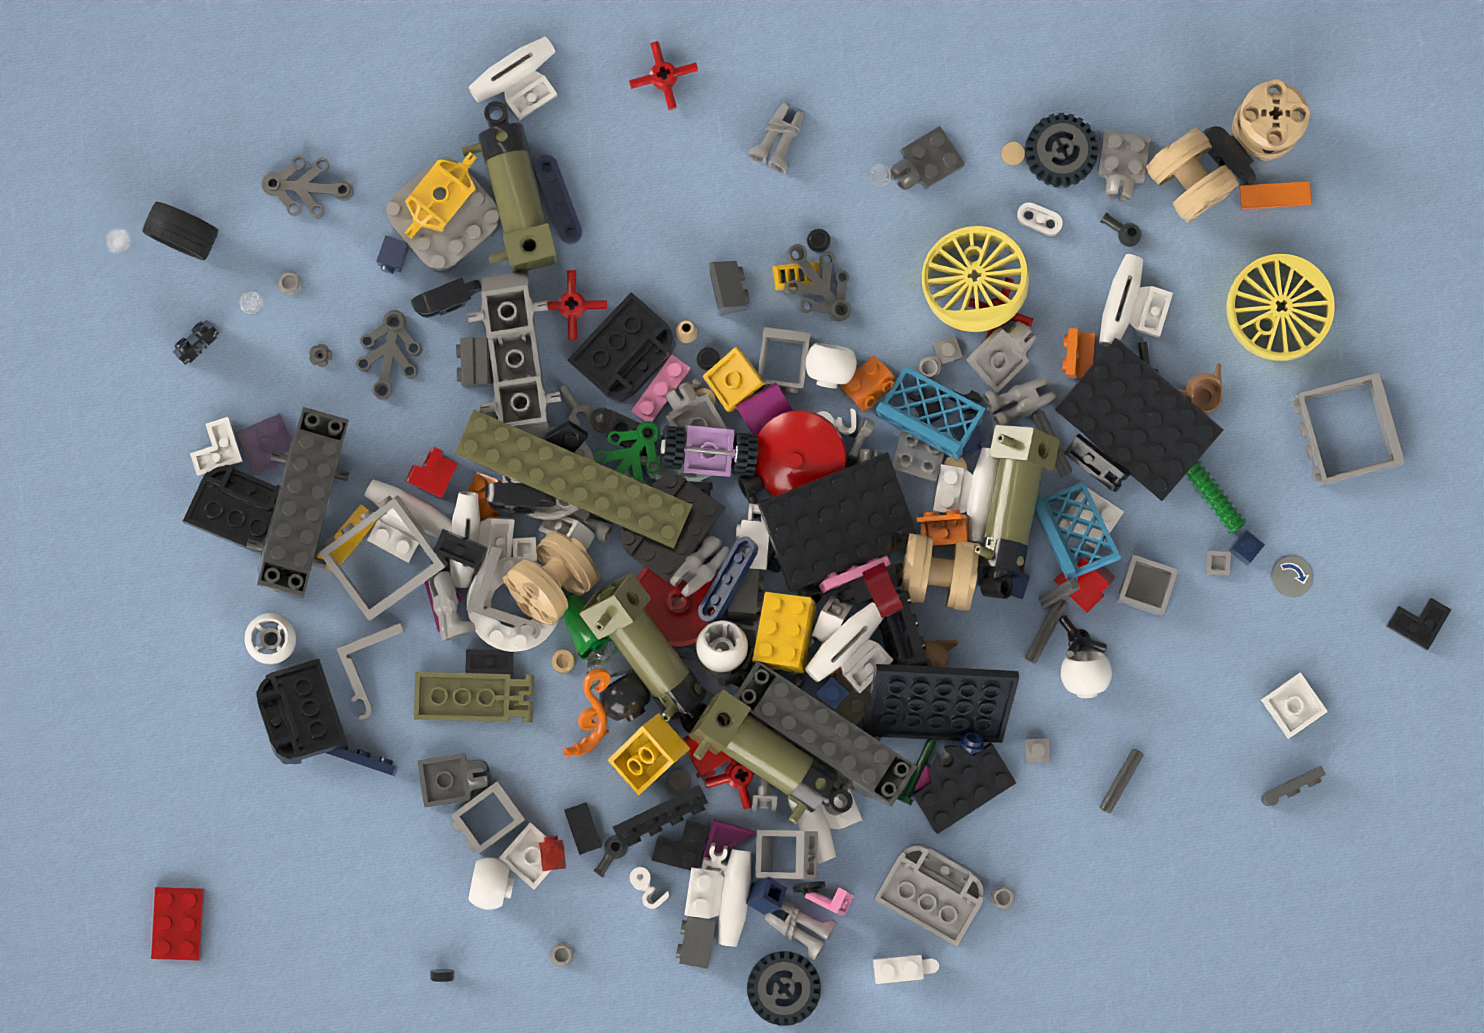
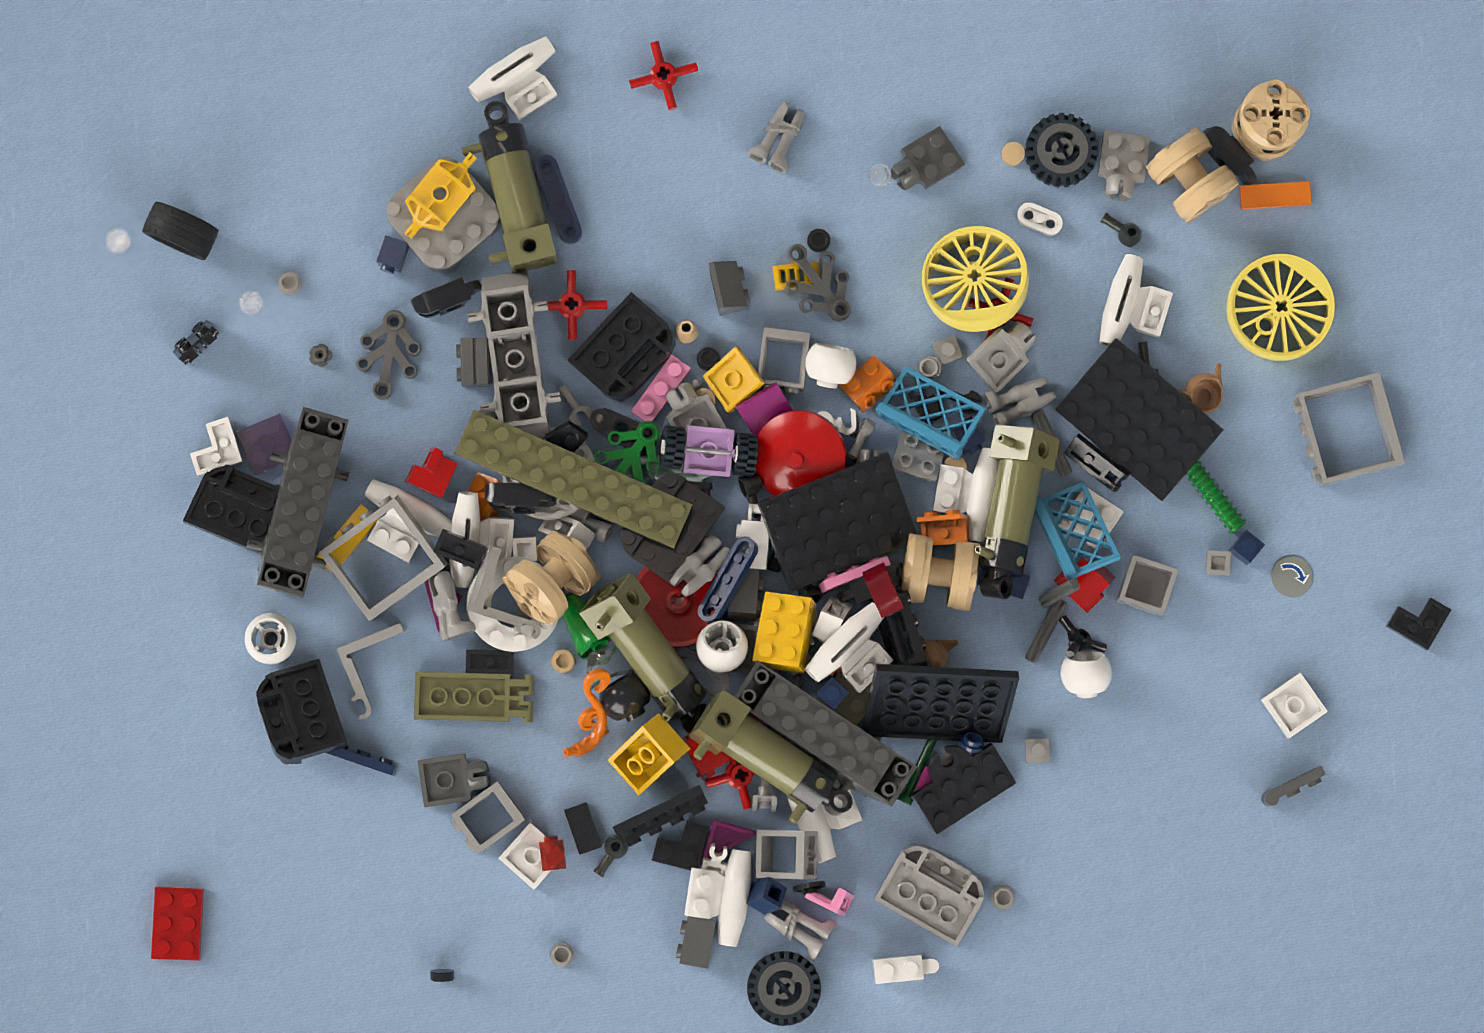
(302, 186): dark grey plant -> none
(490, 883): white wheel -> none
(641, 880): white leg -> none
(679, 781): light grey plate -> none
(739, 674): black piece -> none
(1079, 353): orange bracket -> none
(1121, 781): dark grey axle -> none

